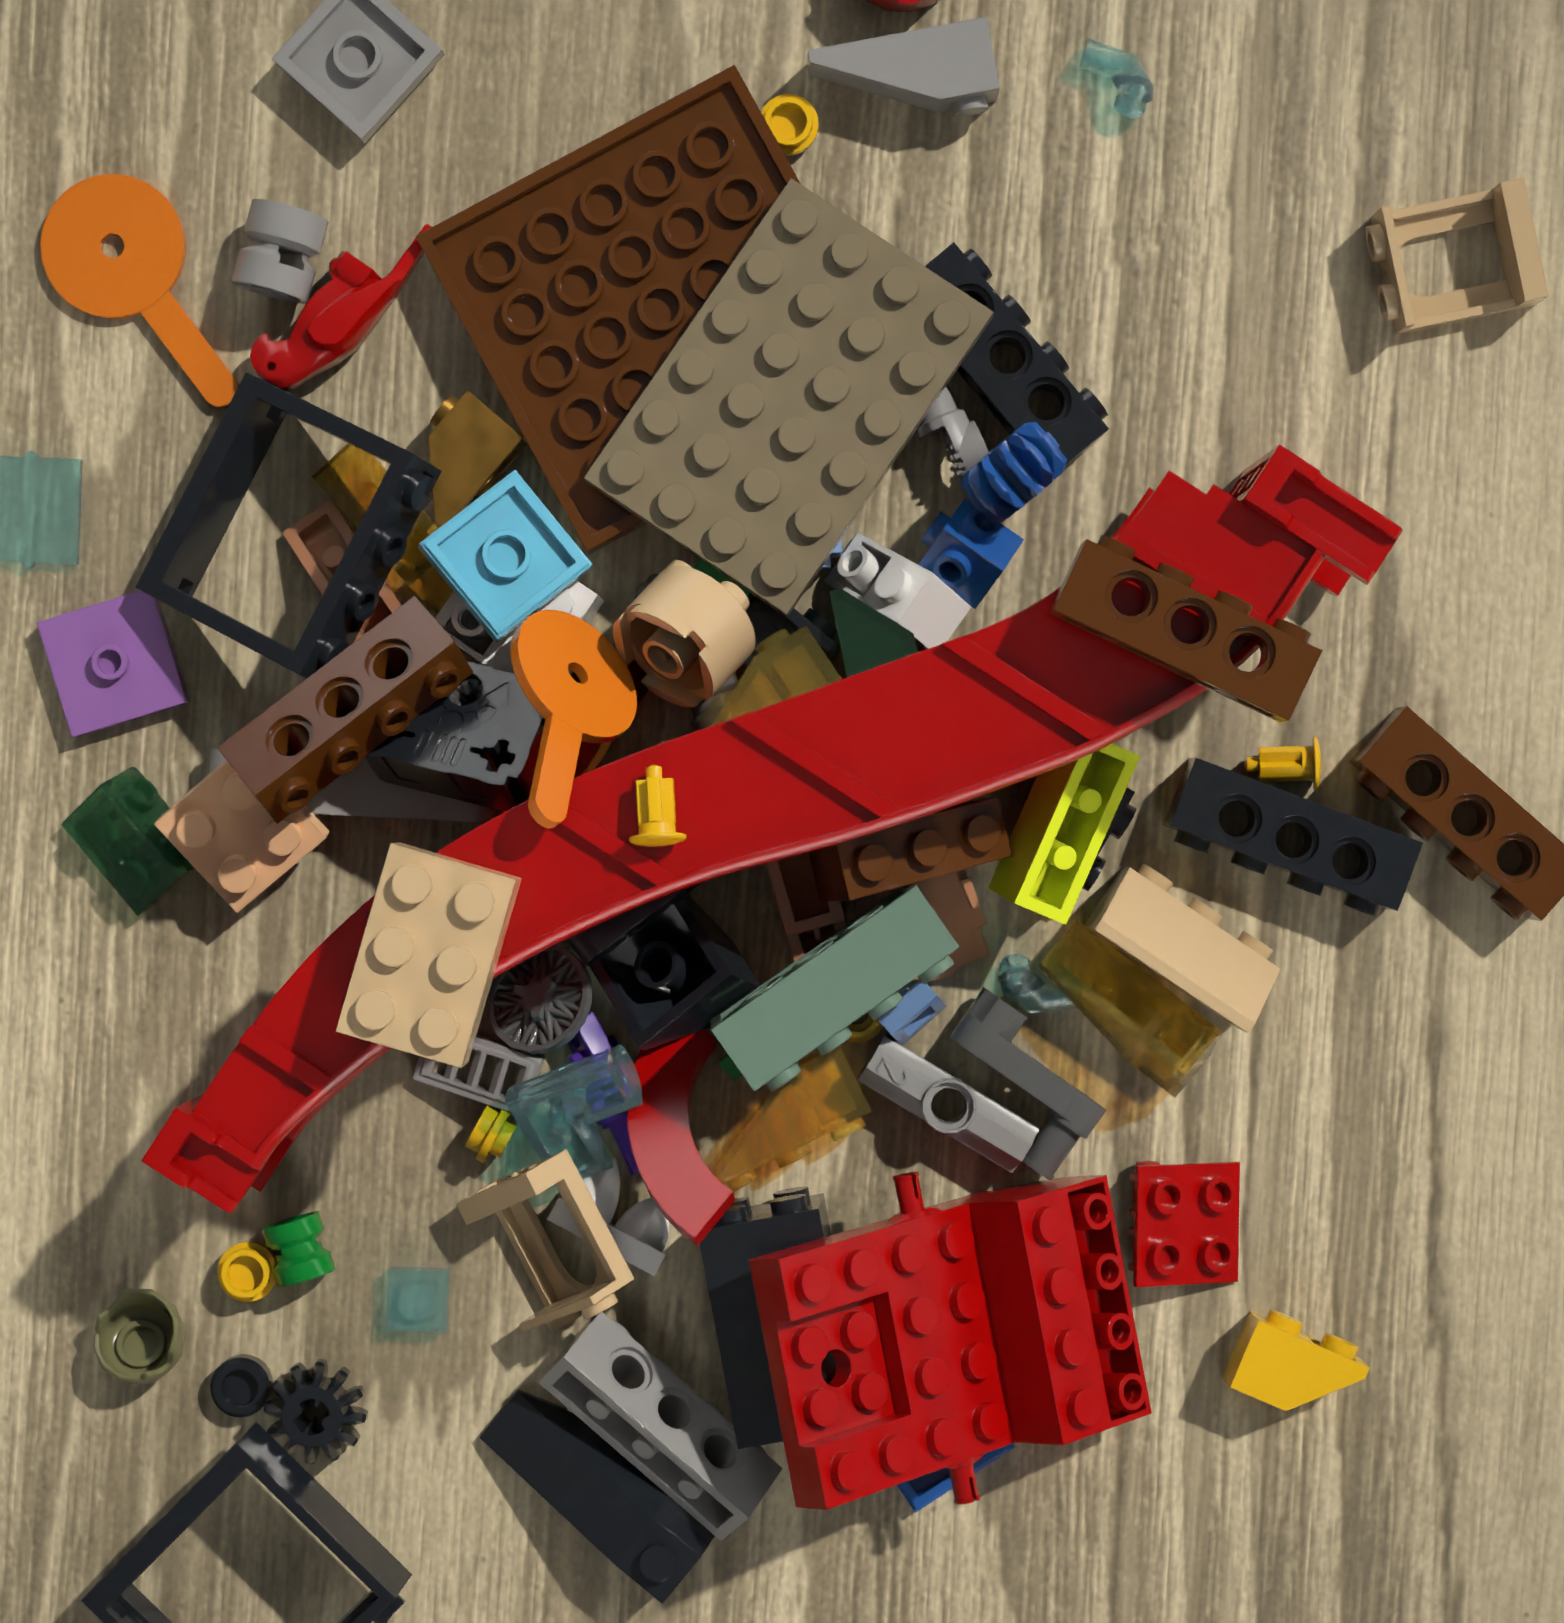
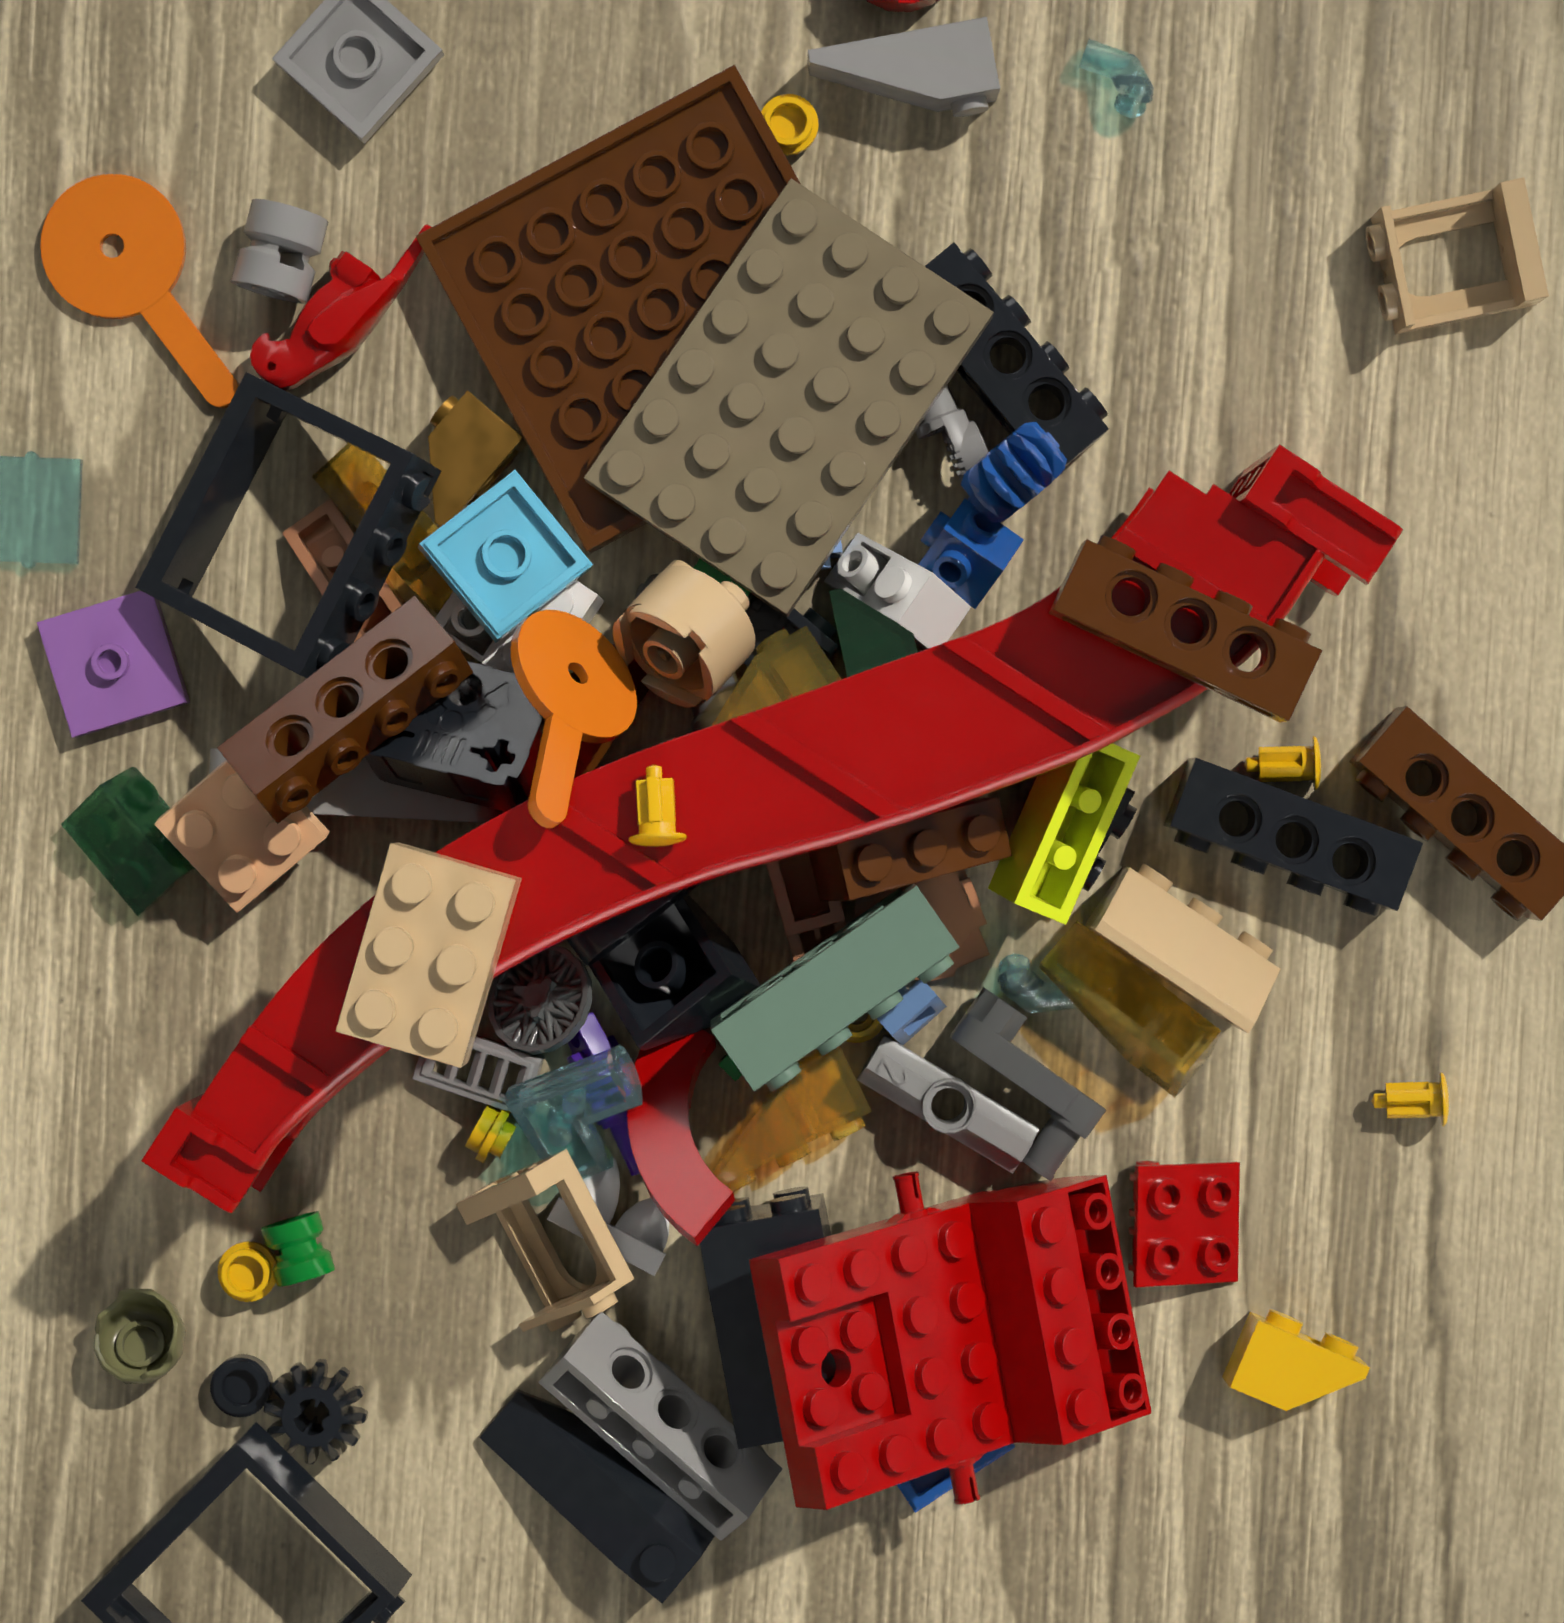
(418, 1299): clear light blue plate -> none
(1415, 1099): none -> yellow piece

